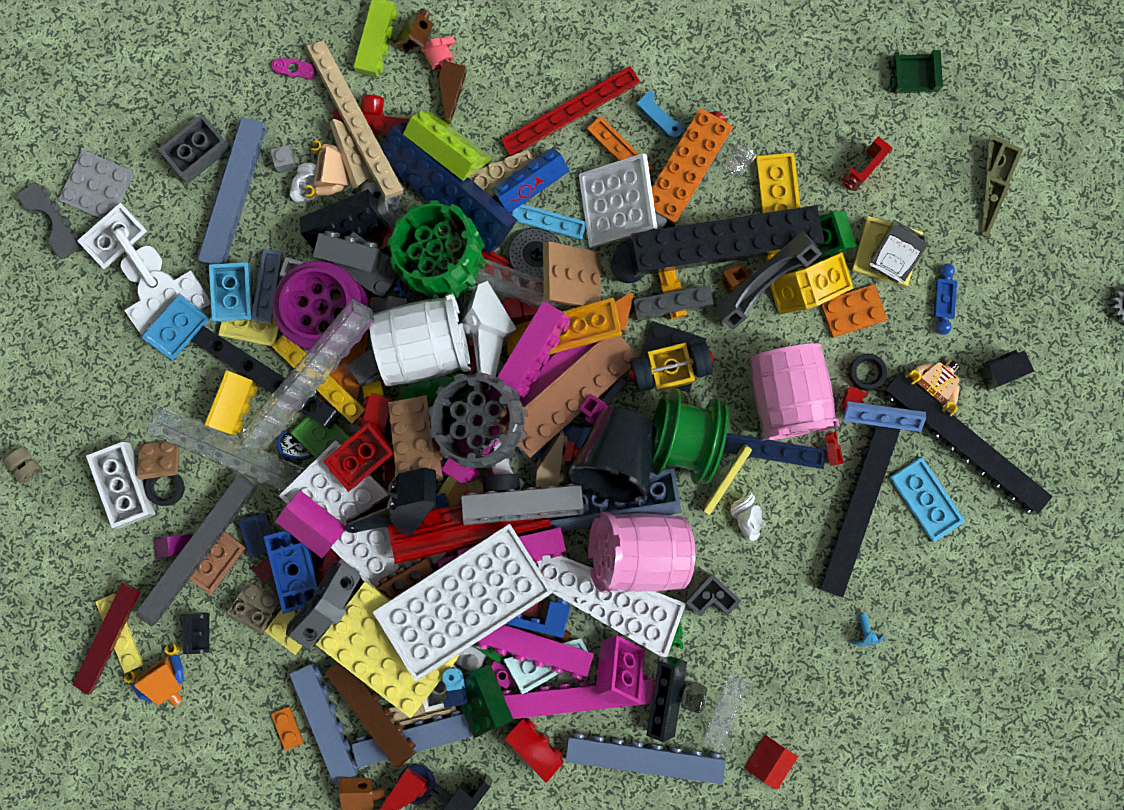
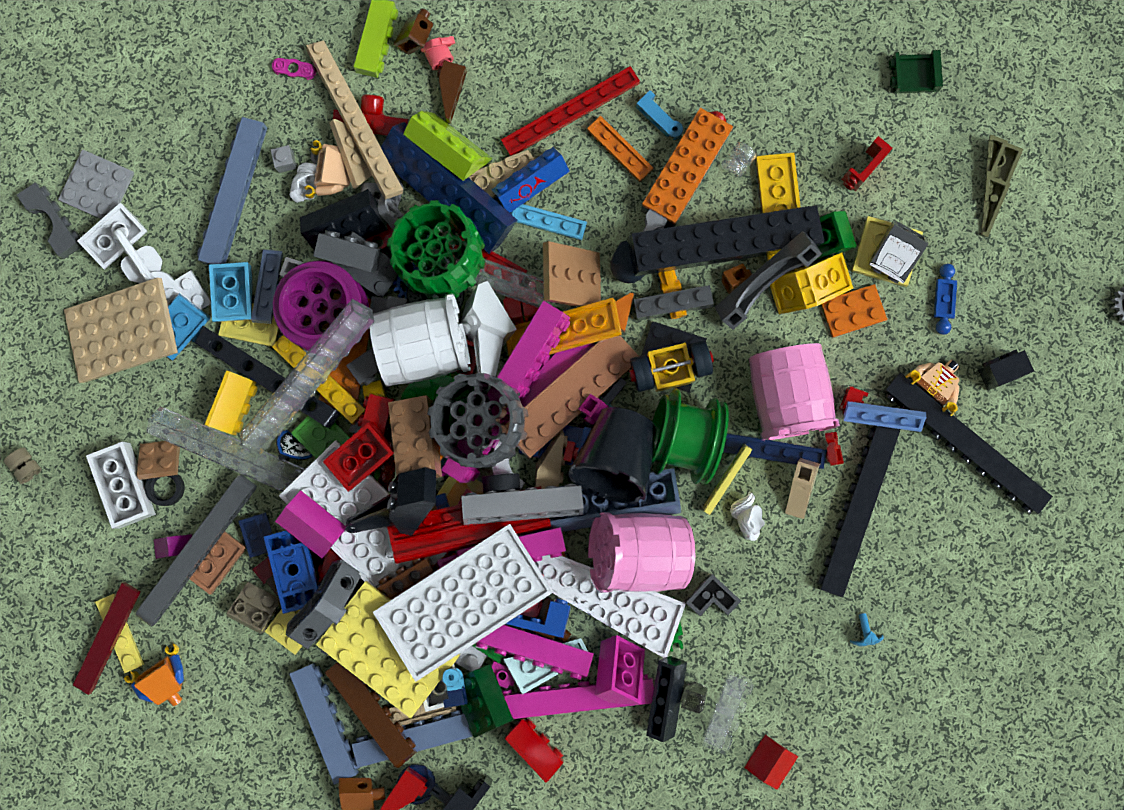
(120, 330): none -> tan plate
(194, 148): dark grey brick -> none
(196, 633): black hinge -> none
(287, 728): orange plate -> none
(523, 247): piece -> none
(617, 200): white plate -> none
(646, 759): sand blue brick -> none
(802, 488): none -> tan slope
(871, 358): black tyre -> none
(927, 499): medium azure tile -> none

